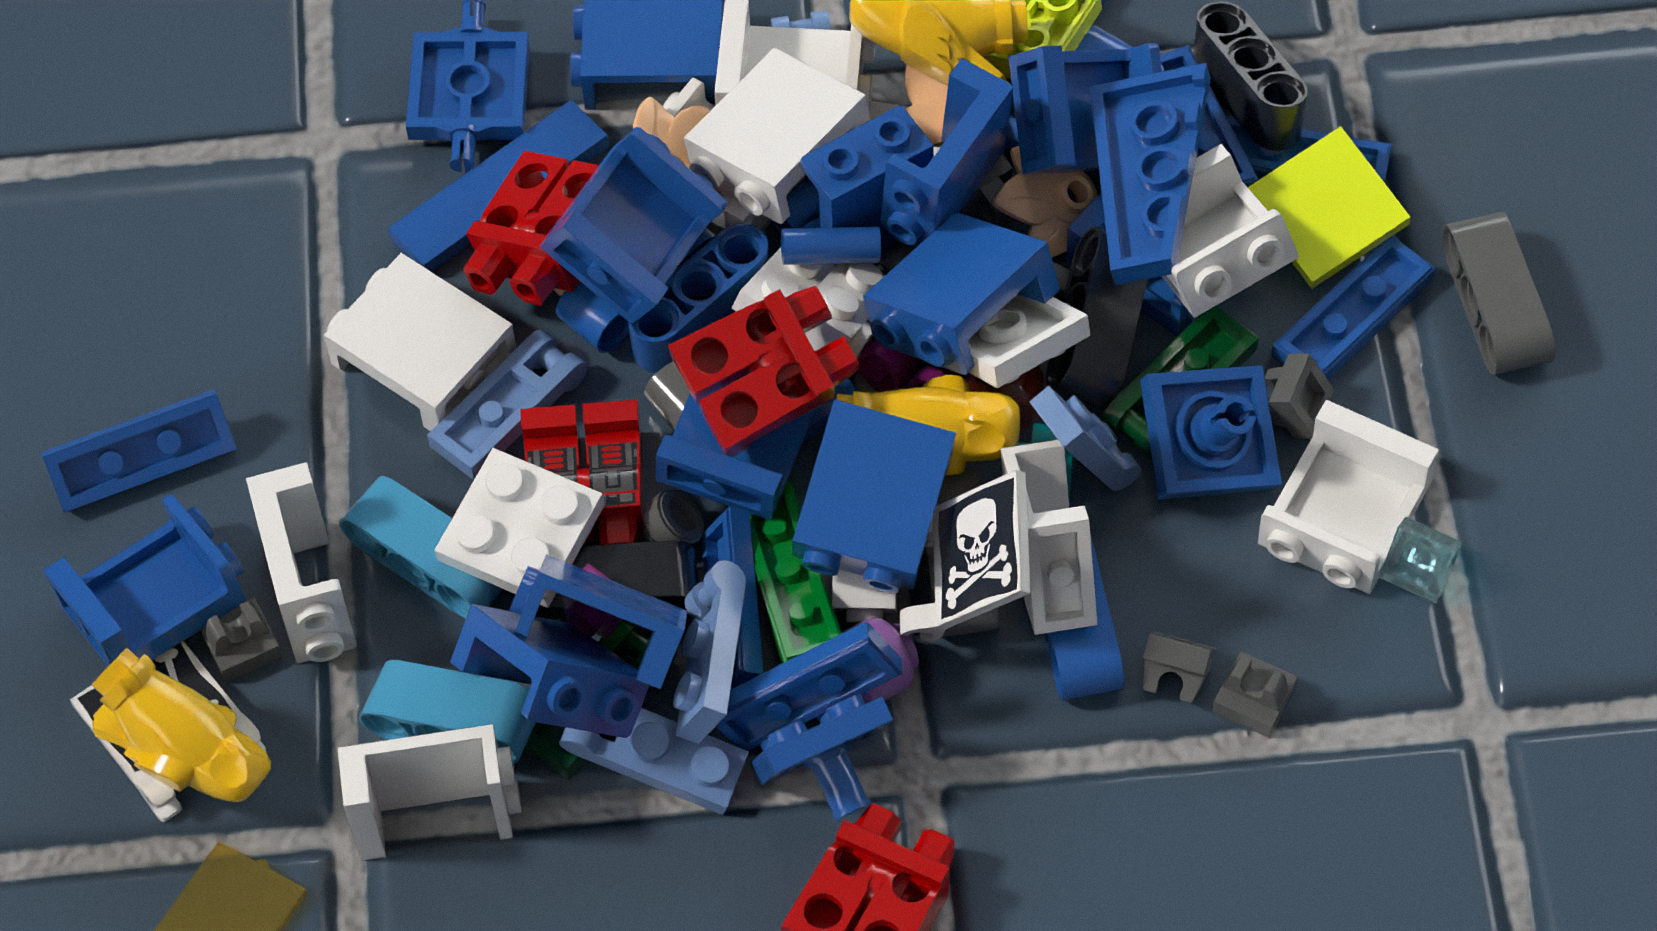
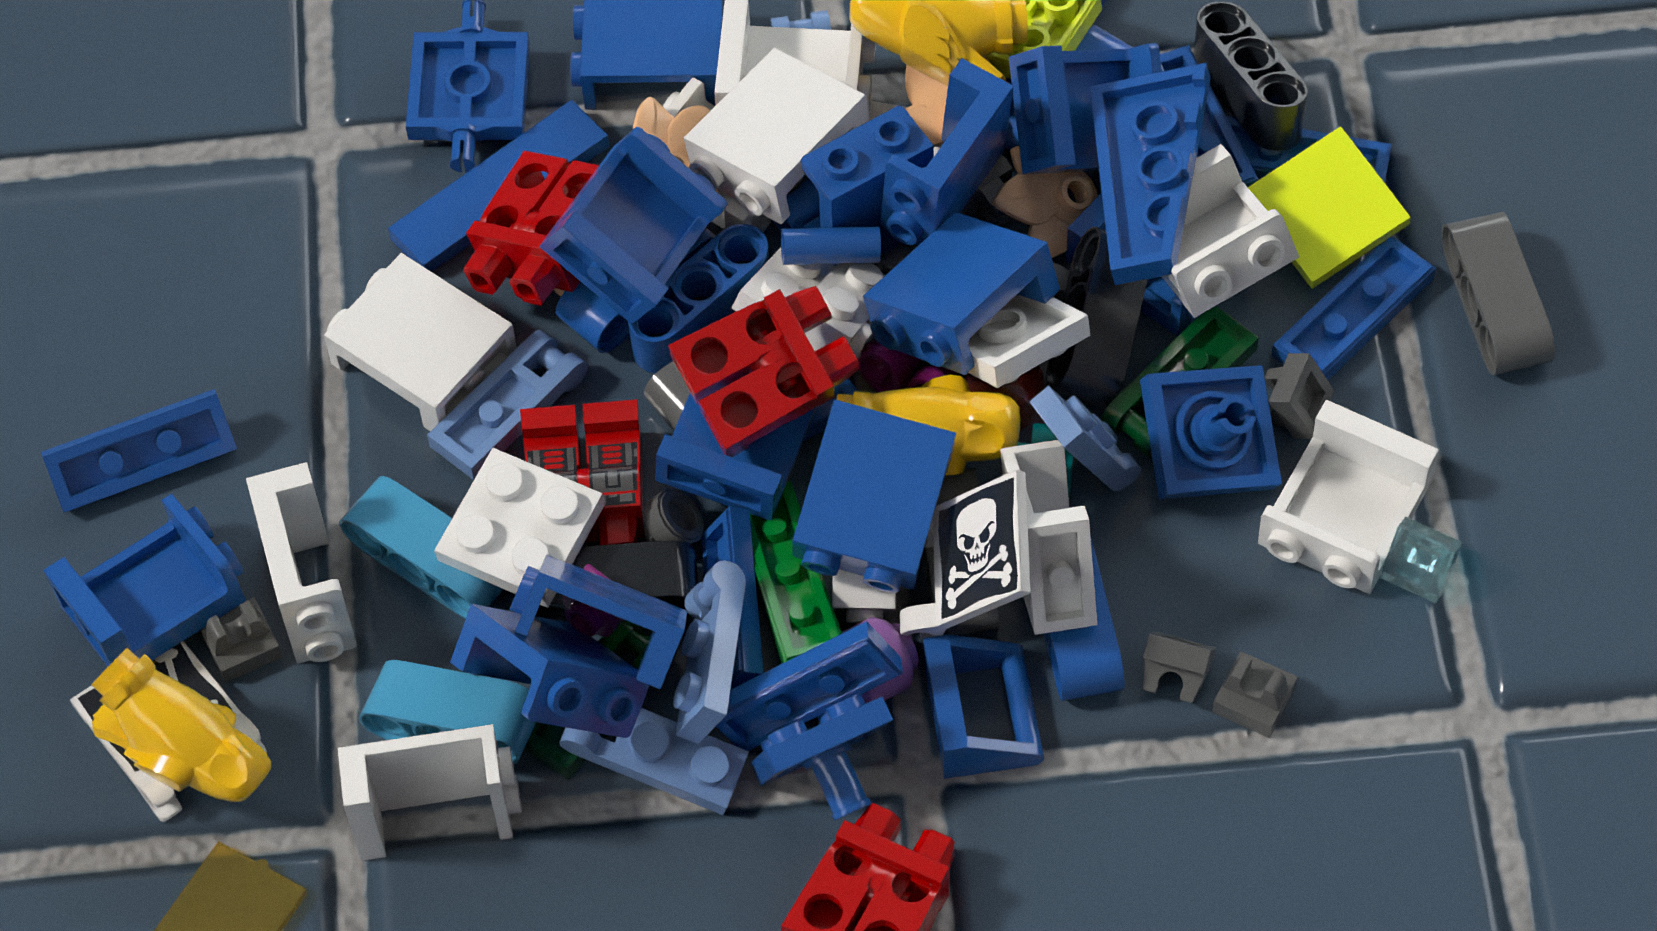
(976, 755): none -> blue tile

